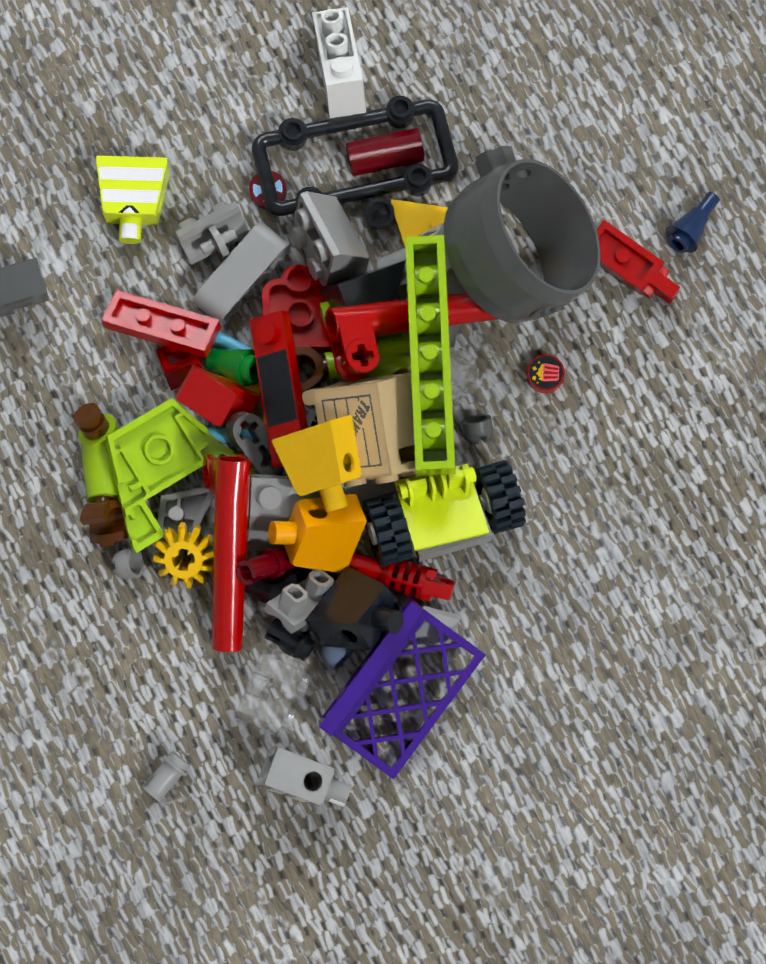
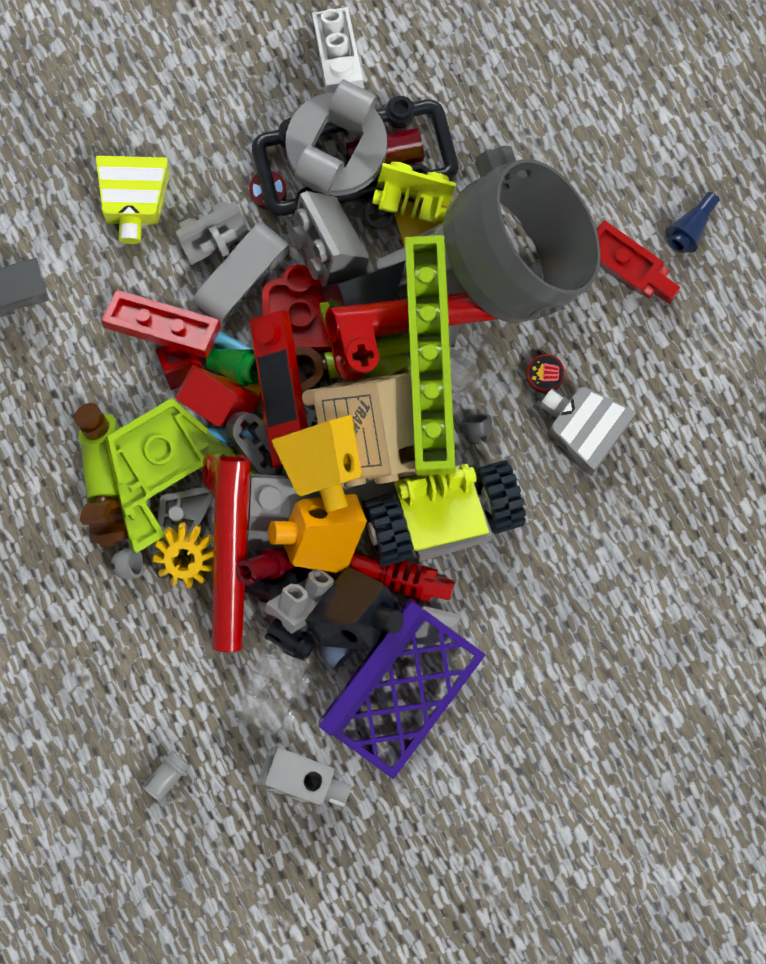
(351, 110): none -> light grey piece
(431, 188): none -> neon yellow hinge
(586, 425): none -> light grey torso

